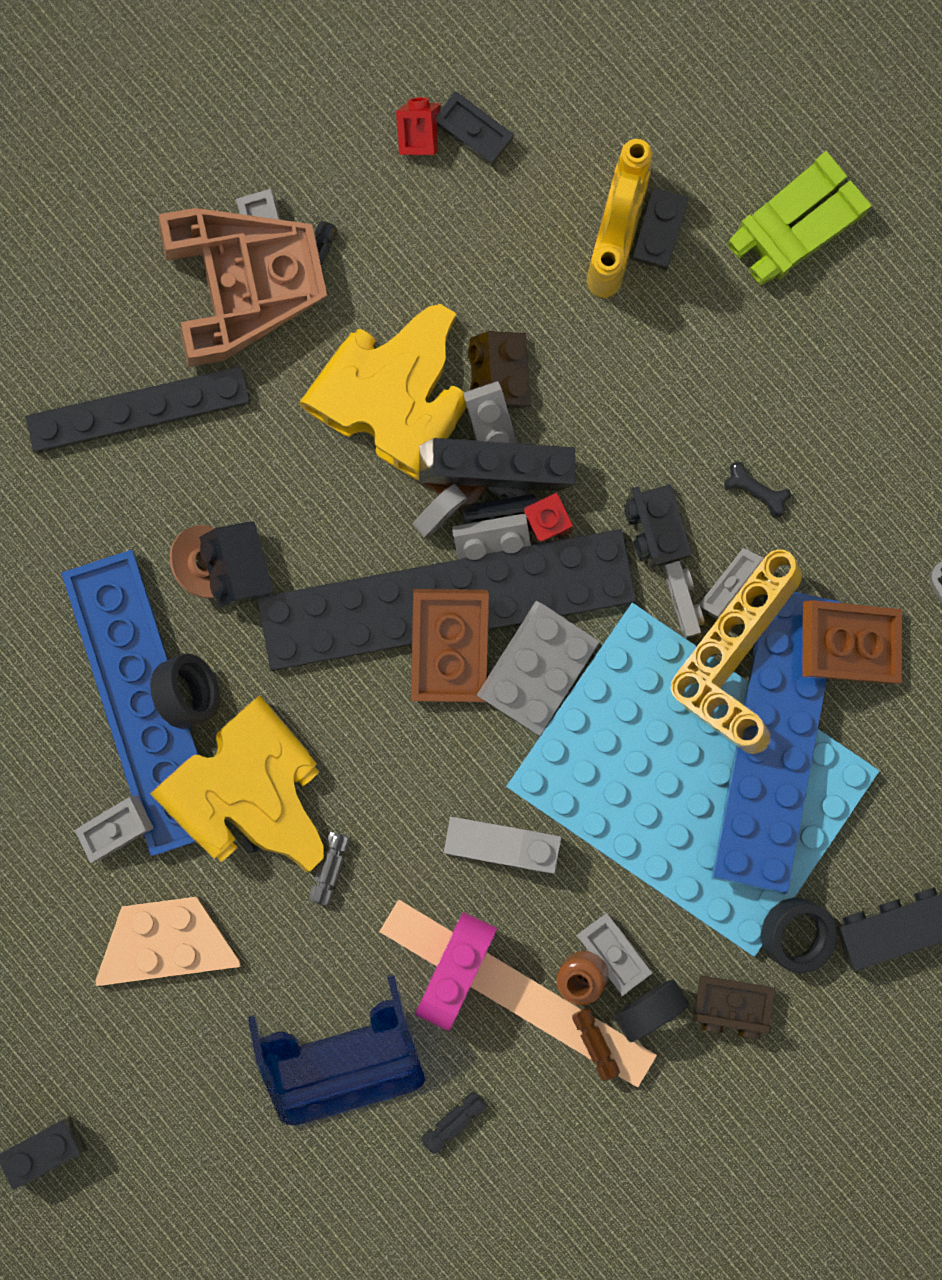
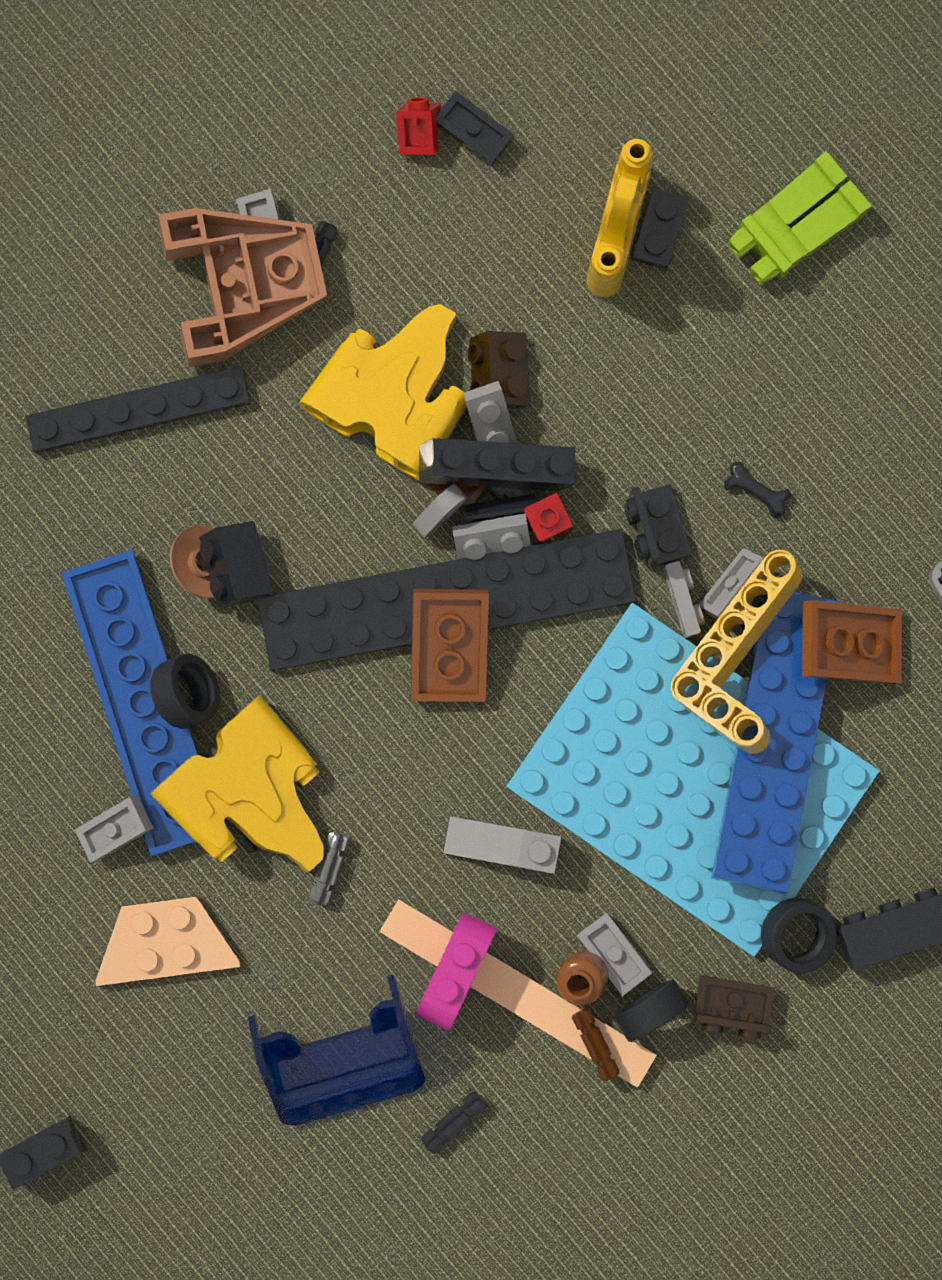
(538, 668): light grey plate -> none

